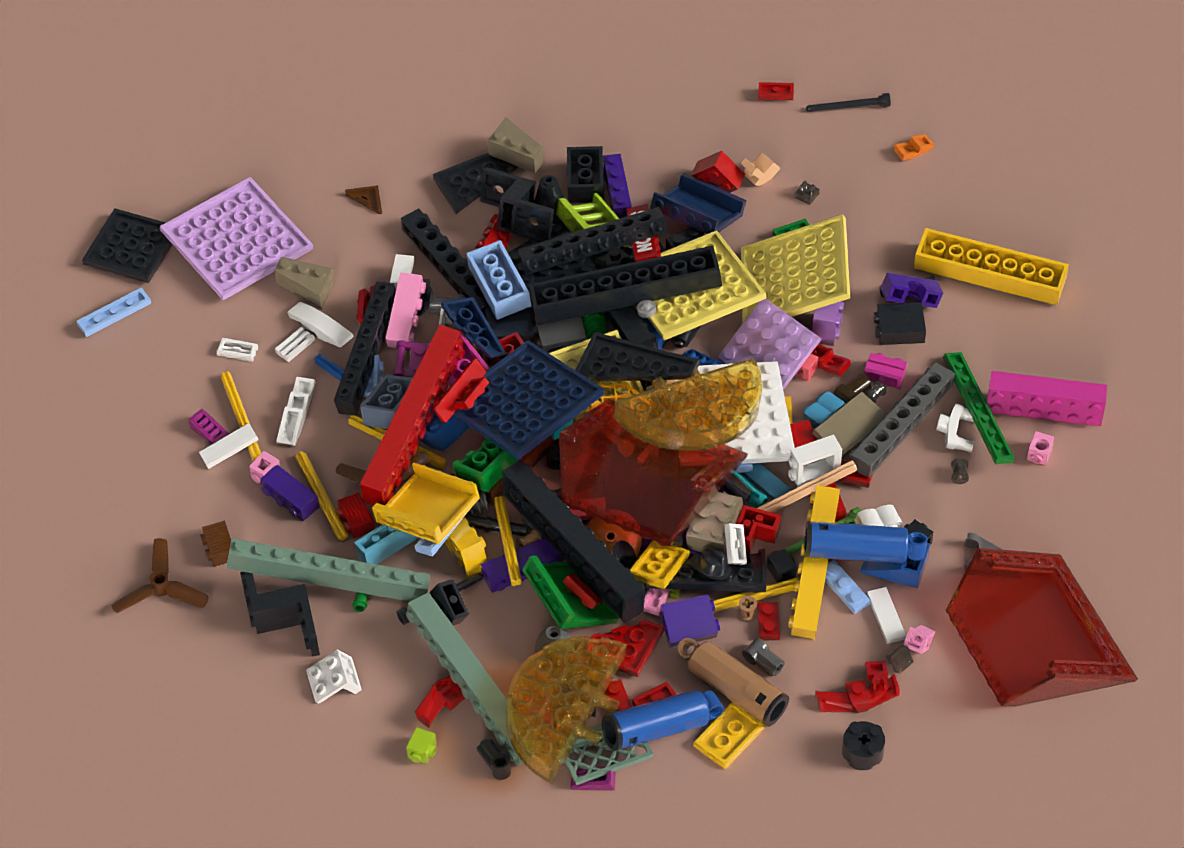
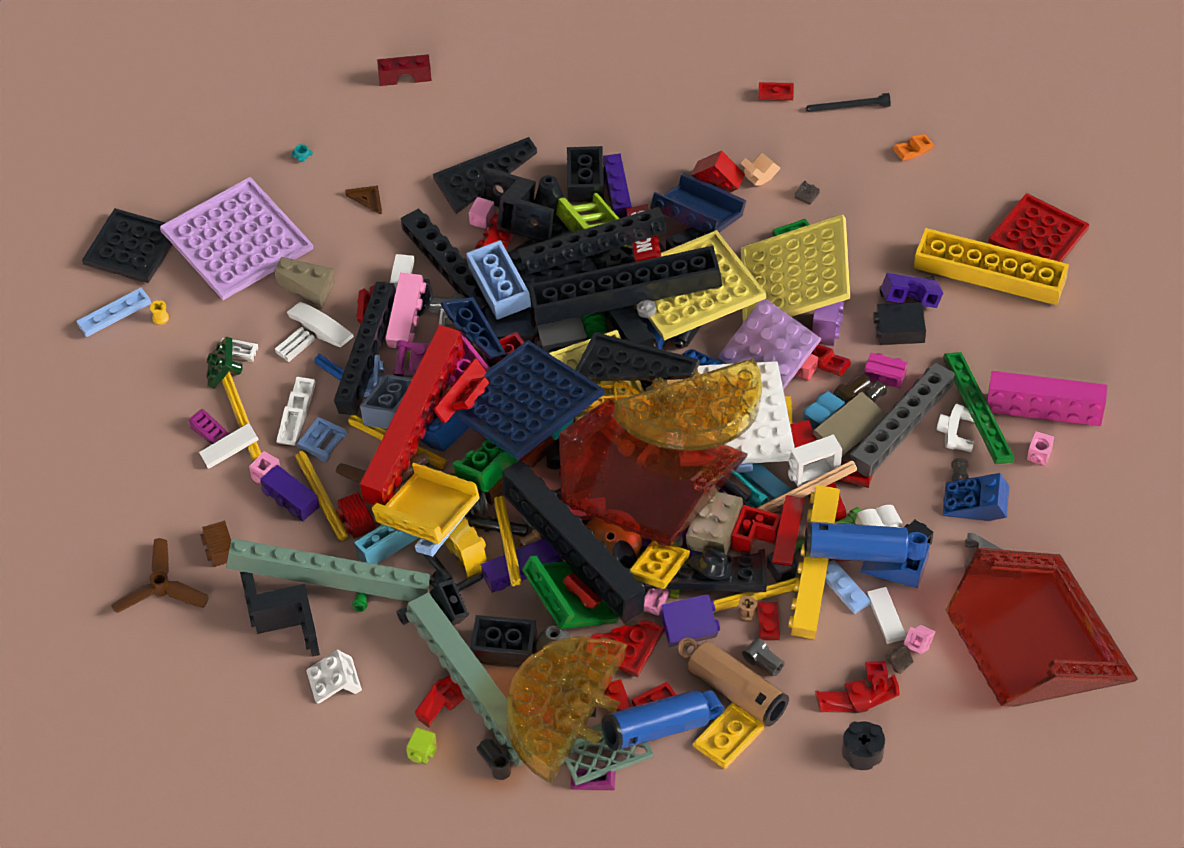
(159, 312): none -> yellow bush
(221, 363): none -> dark green plate
(301, 152): none -> teal plate
(317, 435): none -> medium blue plate
(391, 68): none -> dark red arch
(440, 574): none -> black plant
(481, 212): none -> bright pink brick
(503, 640): none -> black brick
(515, 147): dark tan wedge -> none
(735, 544): white tile -> none
(788, 530): none -> red slope
(977, 498): none -> blue slope
(1039, 230): none -> red plate

